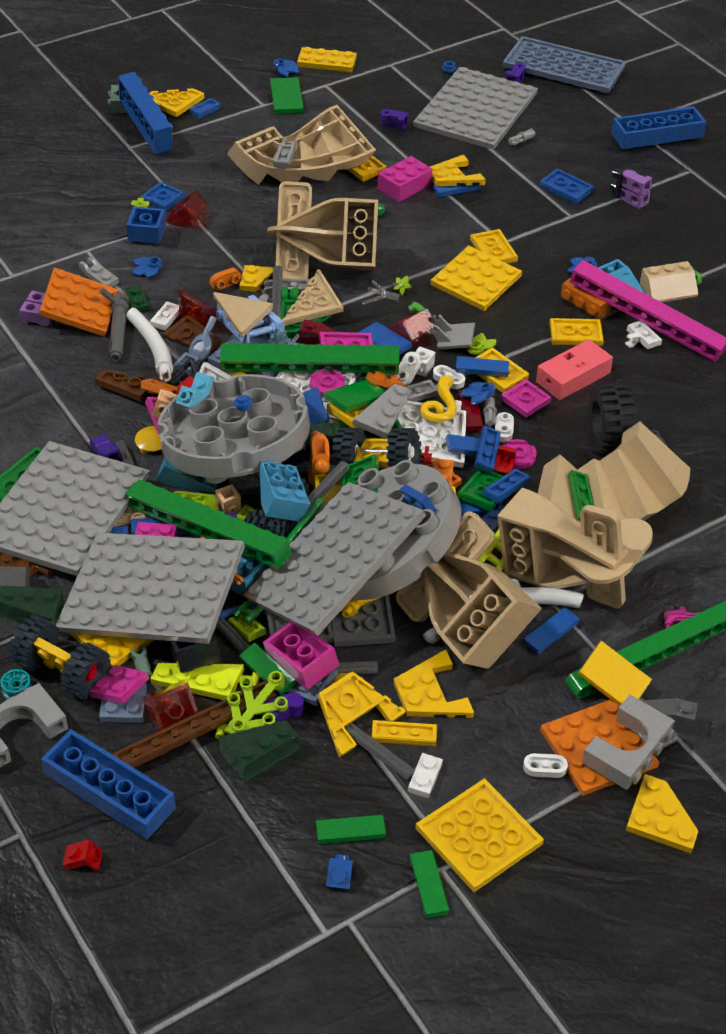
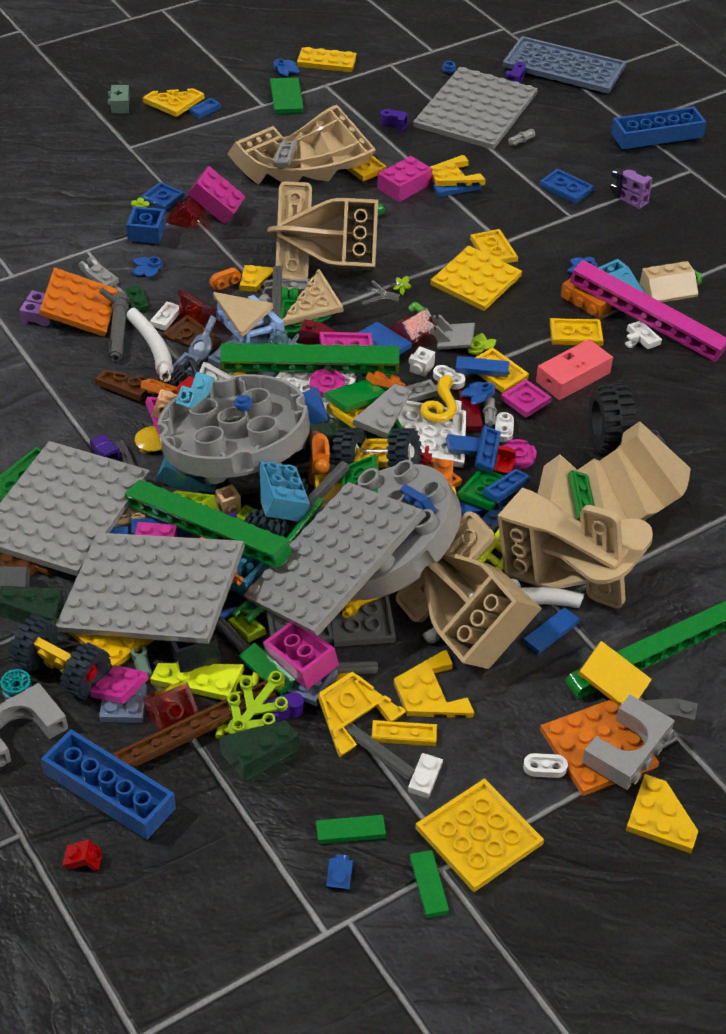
(145, 112): blue brick -> none
(216, 195): none -> dark pink brick
(409, 369): white plate -> none
(676, 616): dark pink piece -> none

